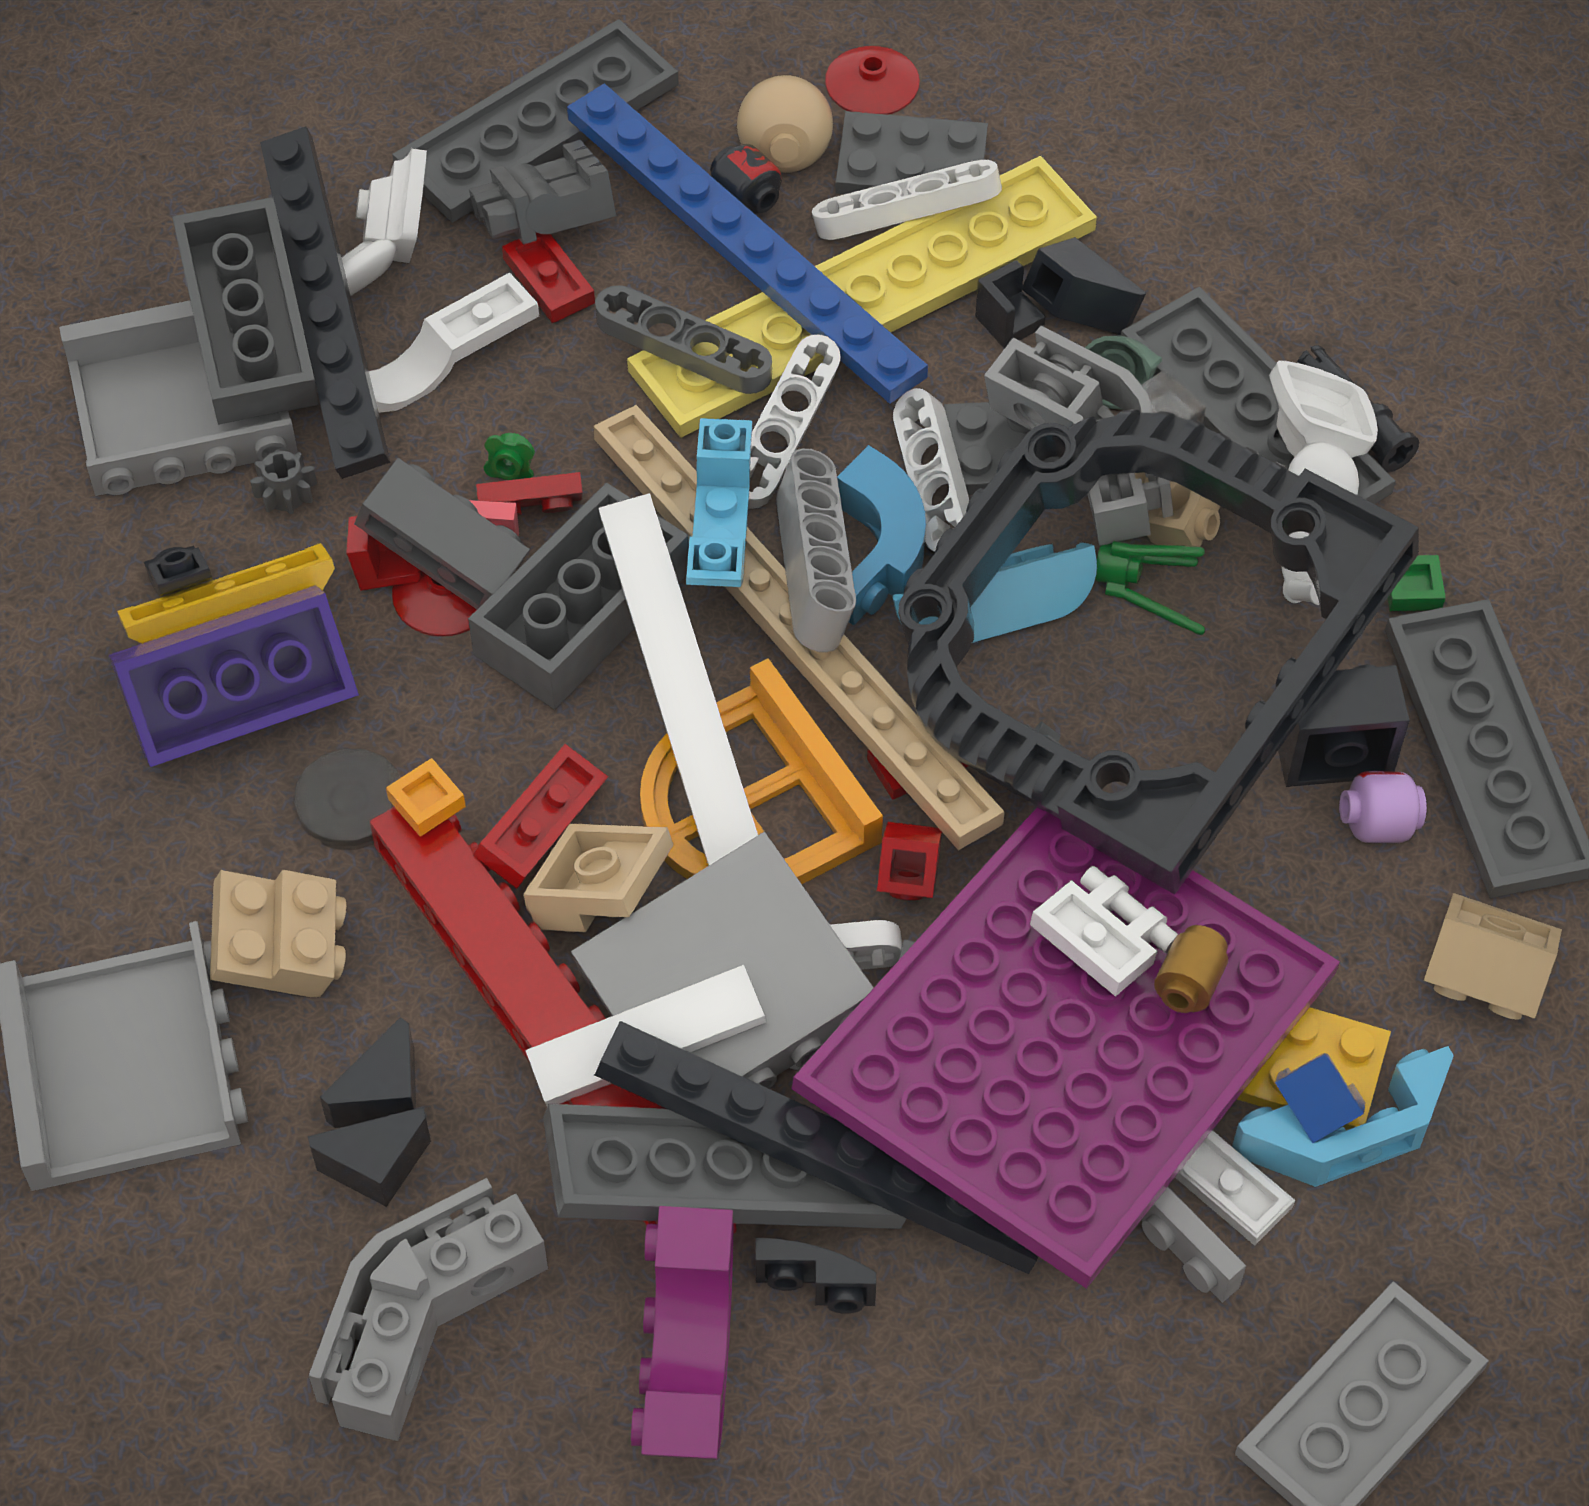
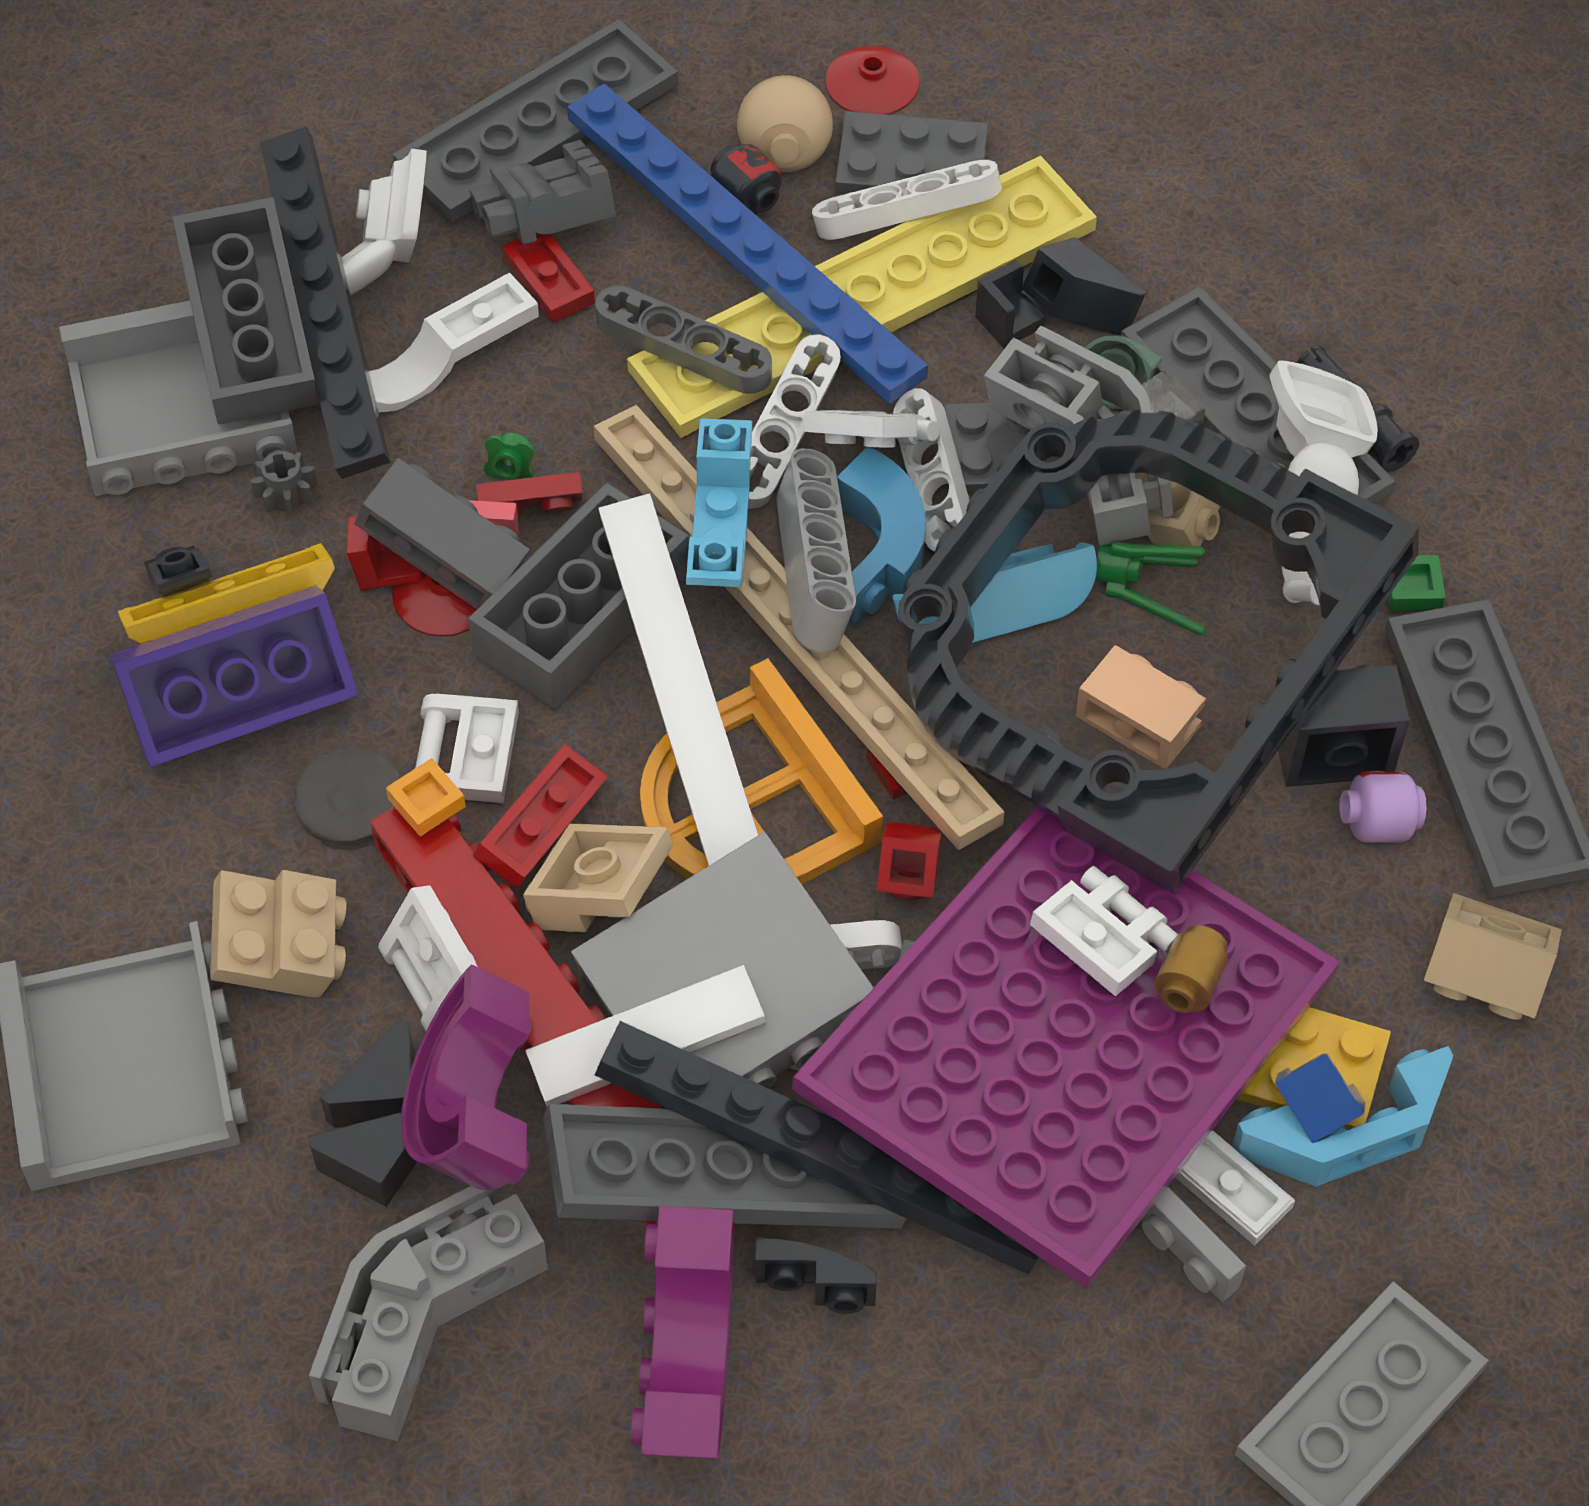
(425, 950): none -> white plate
(455, 1080): none -> magenta brick
(481, 744): none -> white plate
(874, 426): none -> white plate
(1140, 706): none -> light nougat brick

